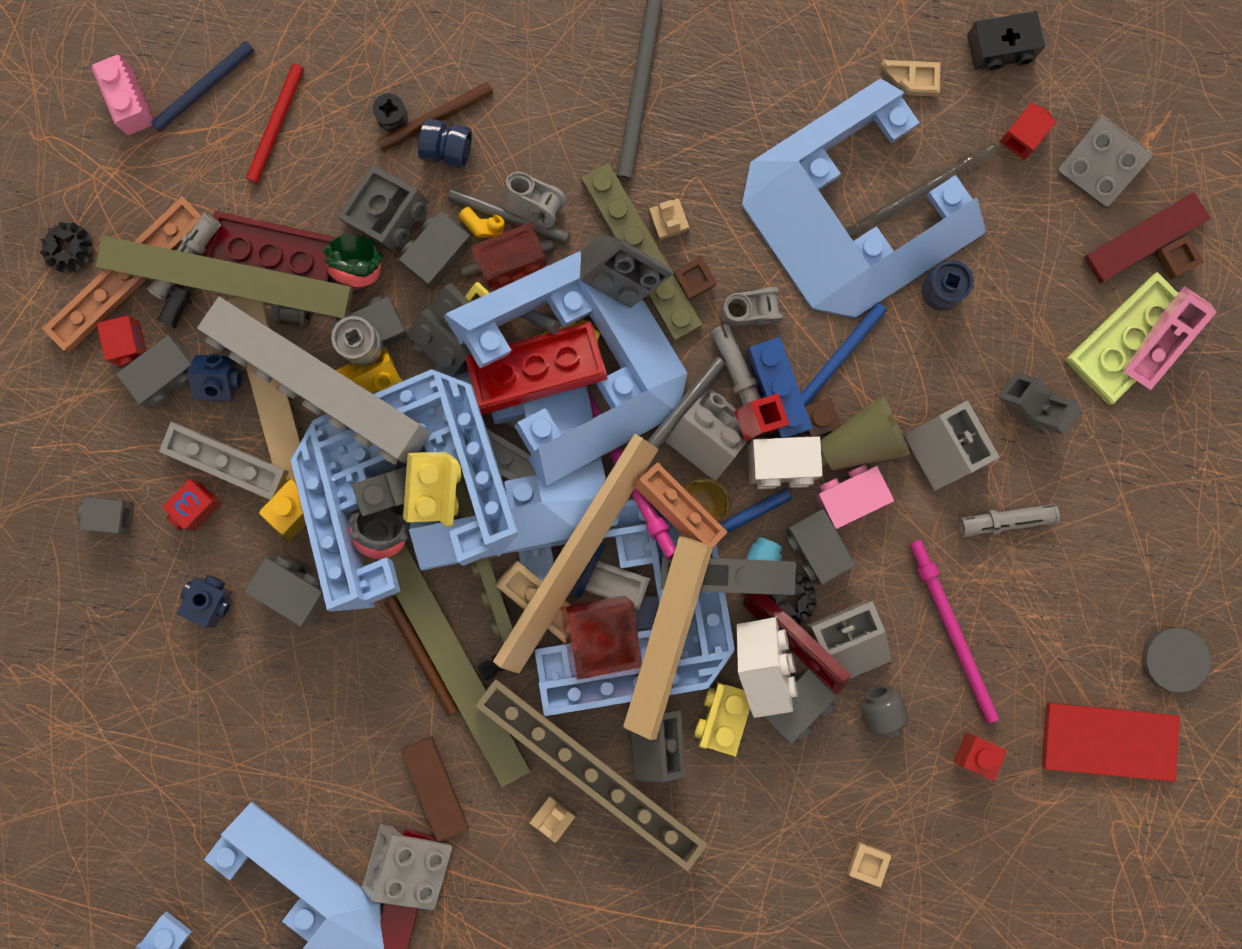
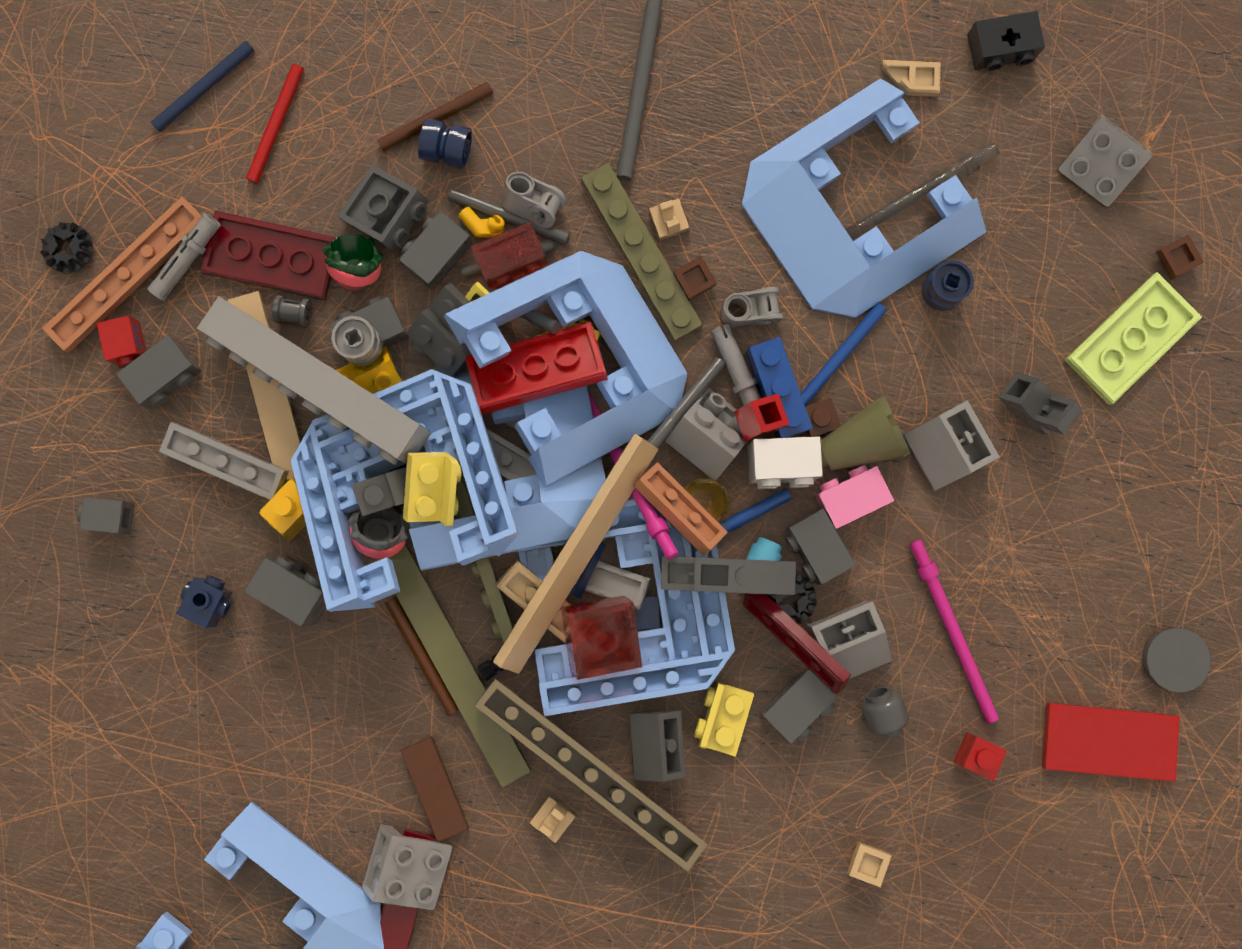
(122, 94): bright pink brick -> none
(174, 306): black pin -> none
(190, 506): red brick -> none
(213, 378): dark blue brick -> none
(224, 277): olive tile -> none
(395, 117): black wheel -> none
(621, 270): dark grey slope -> none
(668, 637): tan tile -> none
(766, 667): white brick -> none
(996, 522): light grey pin -> none
(1028, 130): red brick -> none
(1146, 237): dark red tile -> none
(1169, 337): bright pink slope -> none

